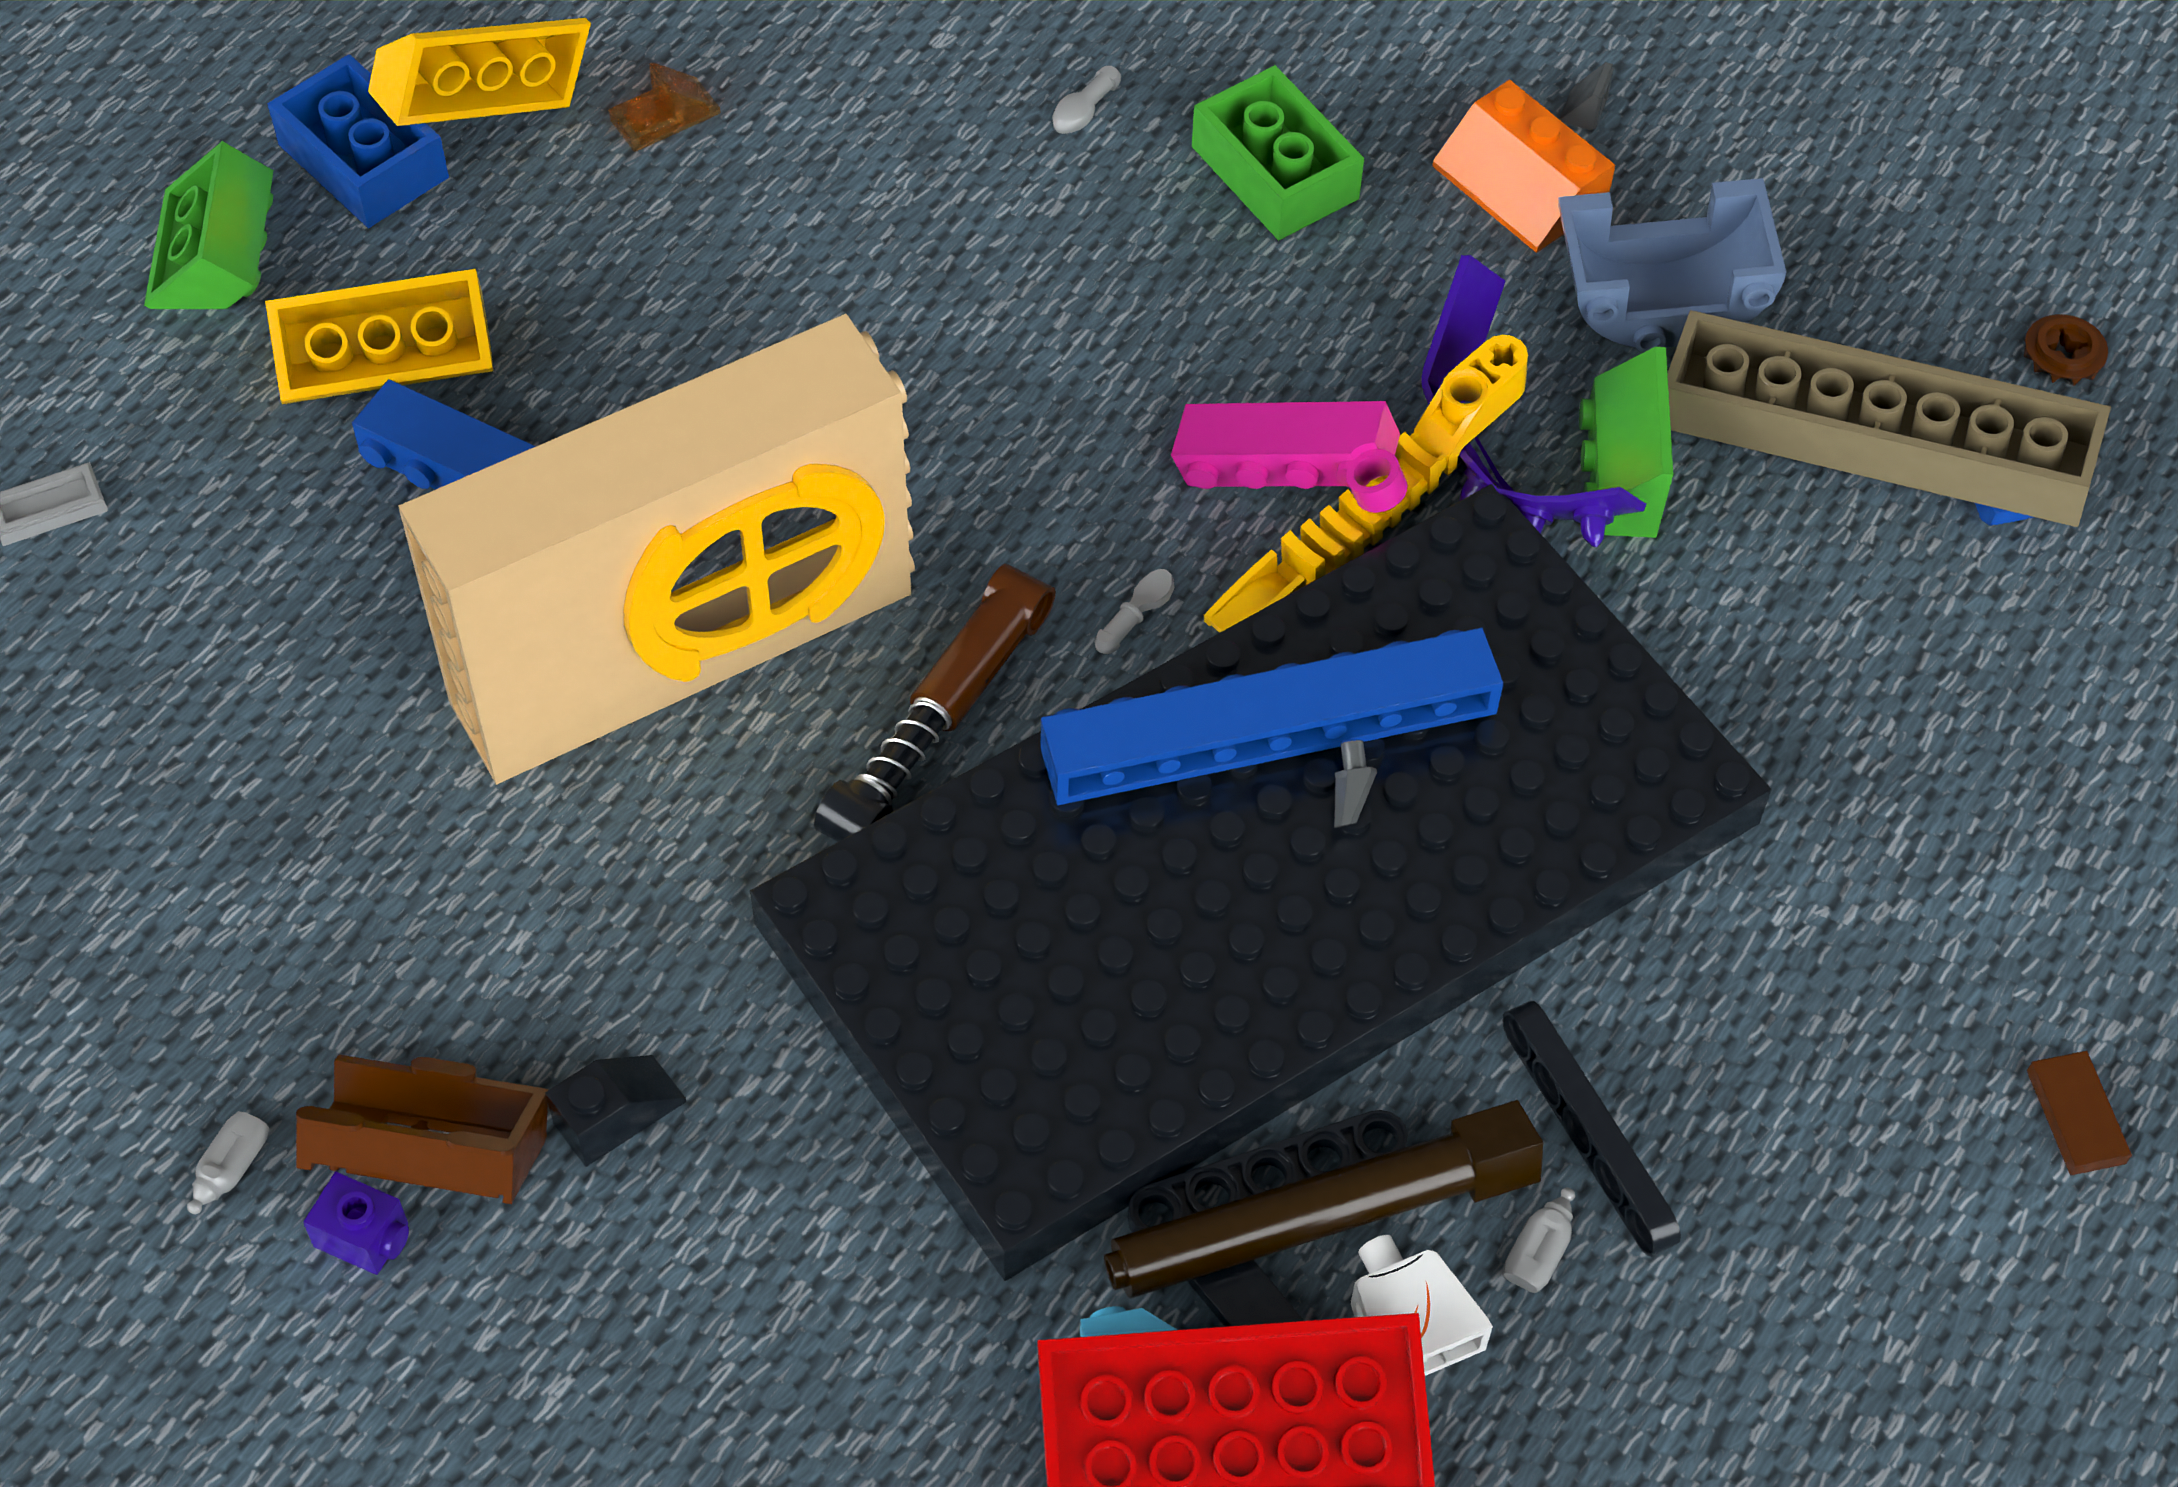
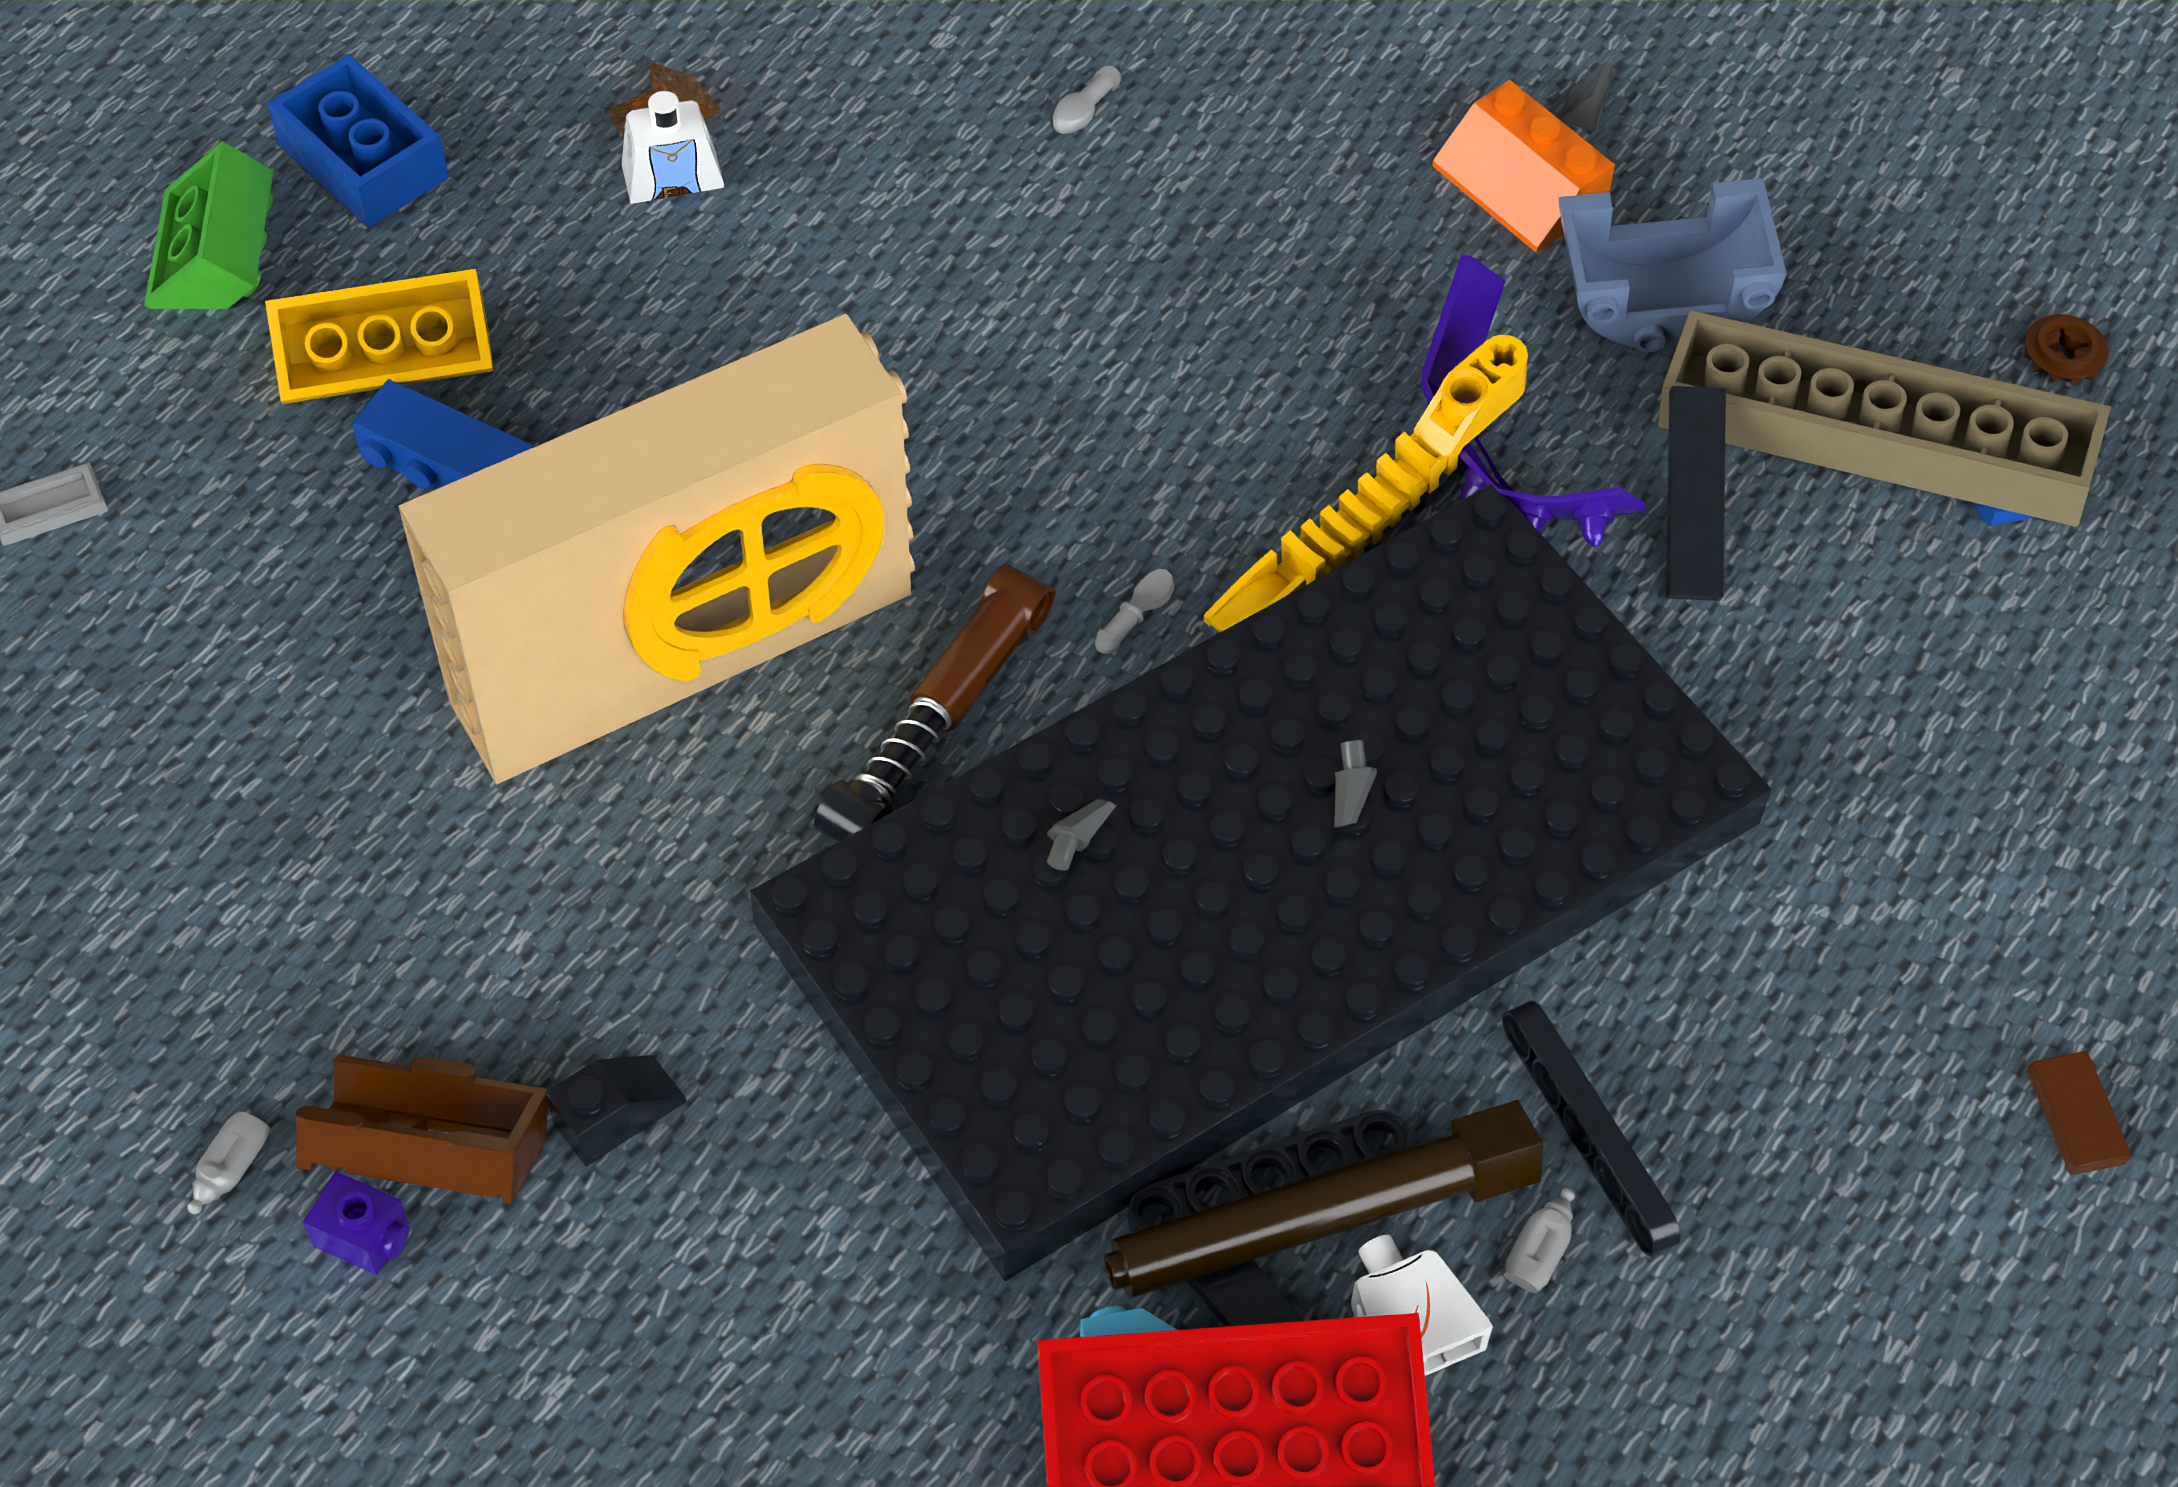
(479, 71): yellow slope -> none
(668, 150): none -> white torso
(1075, 832): none -> dark grey bar
(1269, 715): blue brick -> none
(1277, 152): bright green brick -> none
(1293, 447): dark pink hinge -> none
(1630, 439): bright green slope -> none
(1696, 493): none -> black tile

